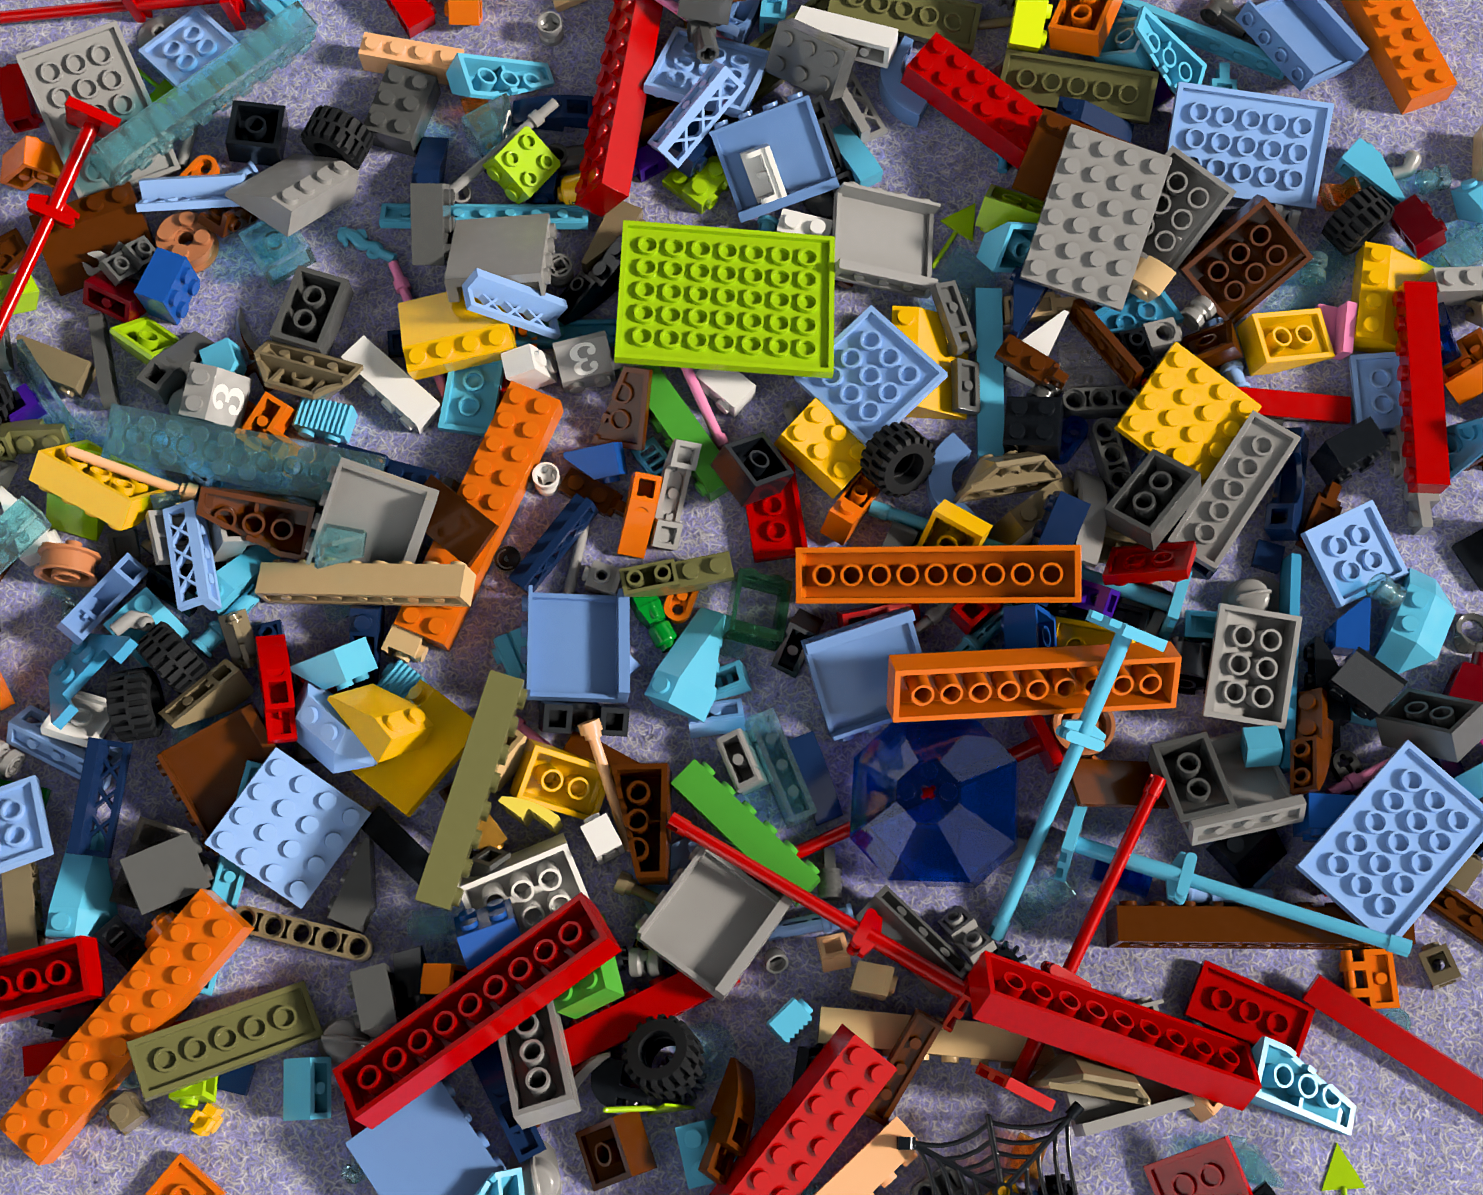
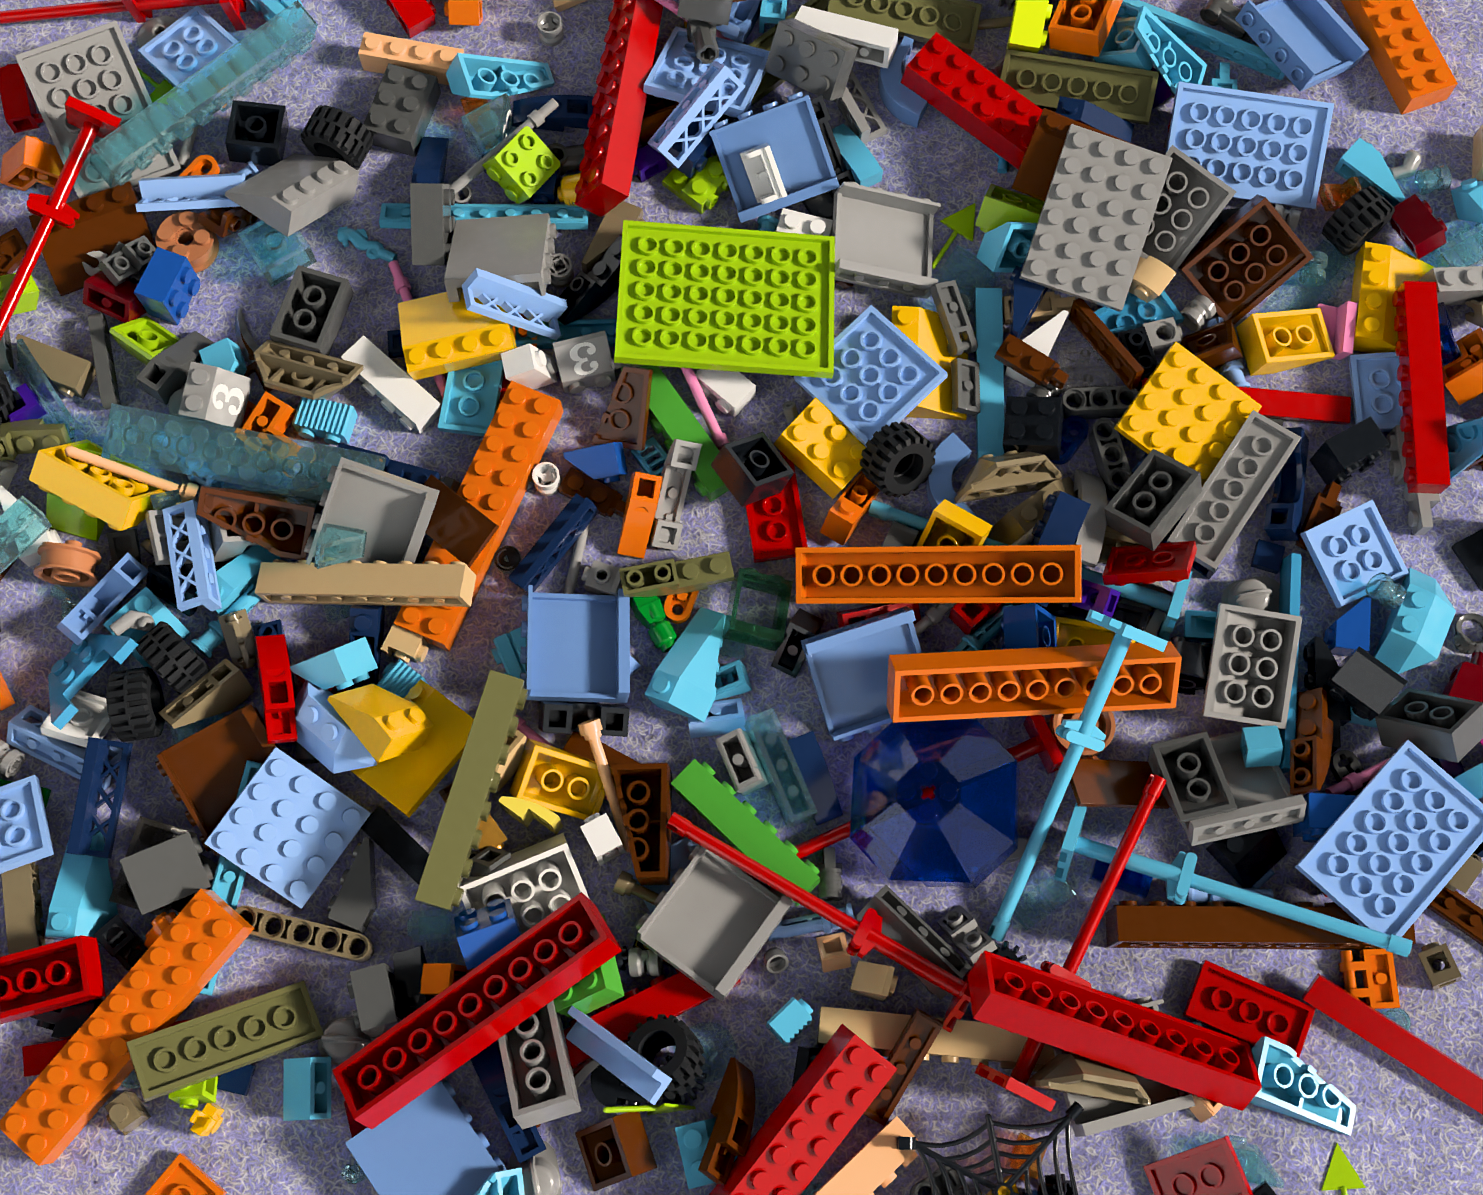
(617, 1057): none -> light blue fence

